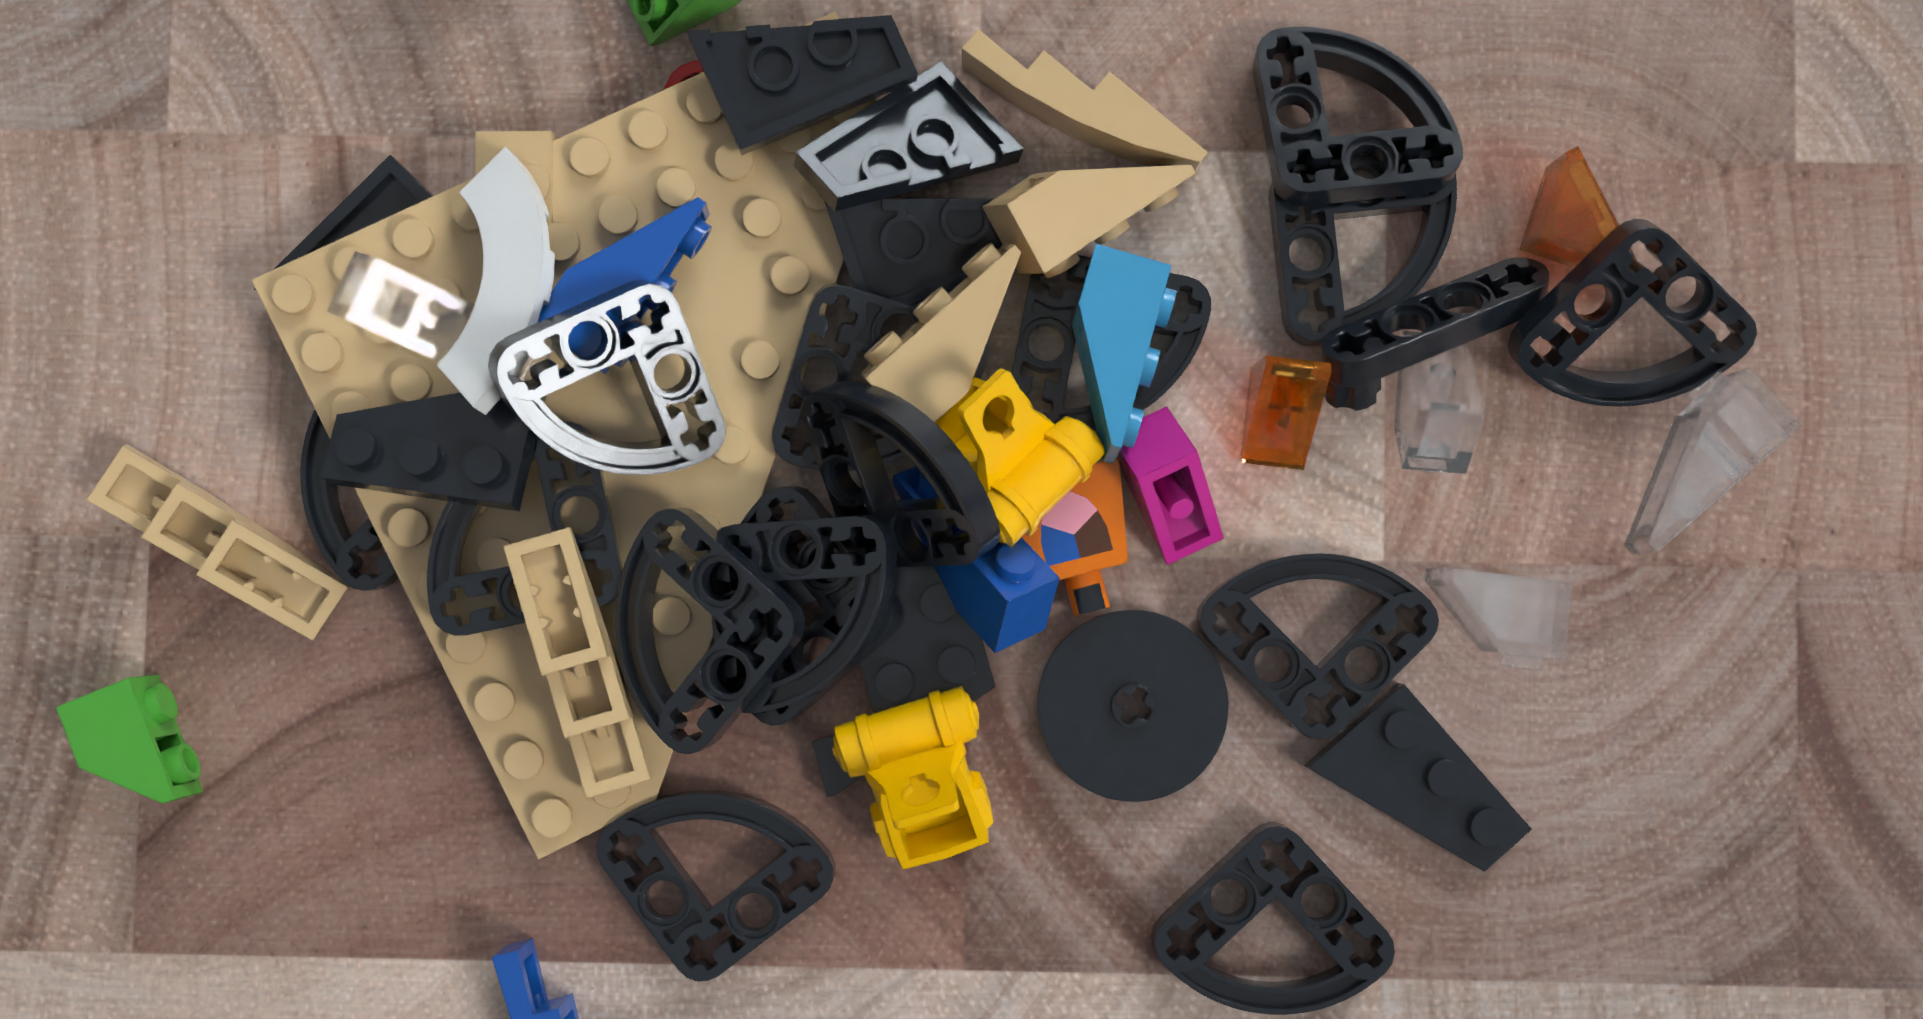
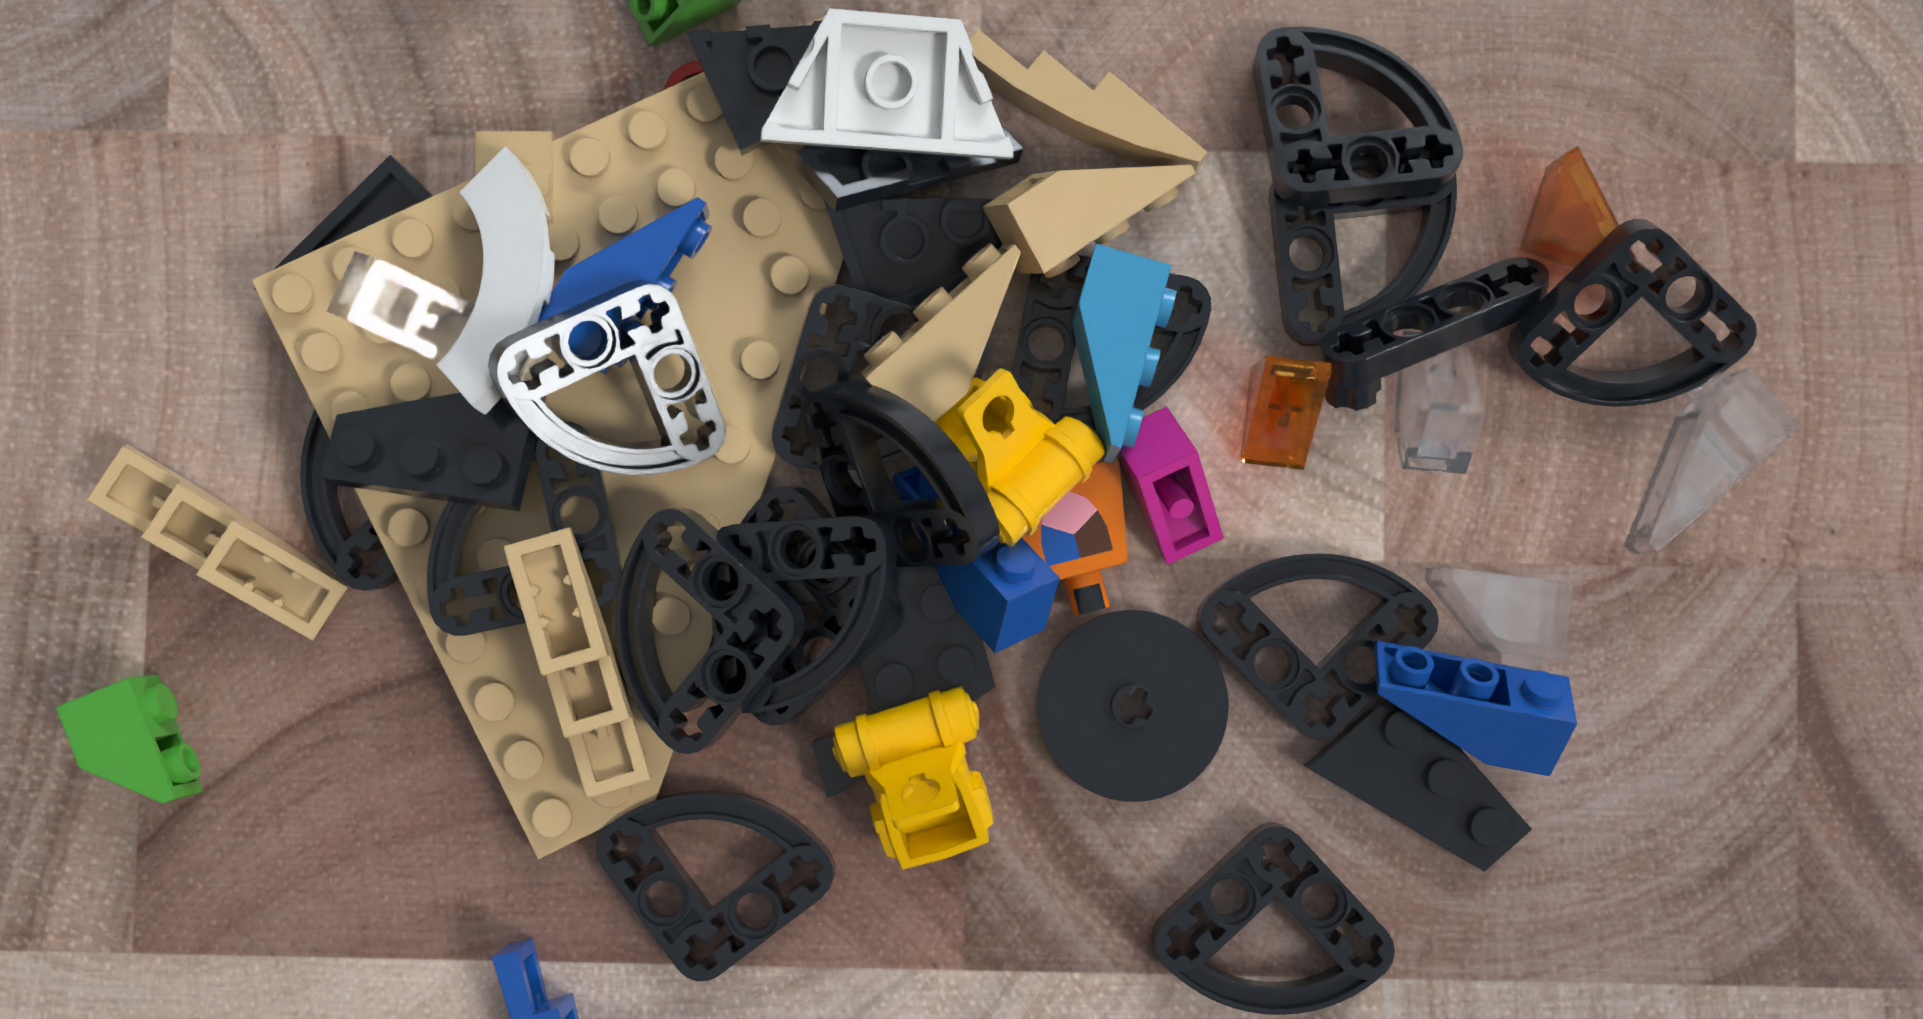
(889, 88): none -> white wing
(1484, 707): none -> blue slope

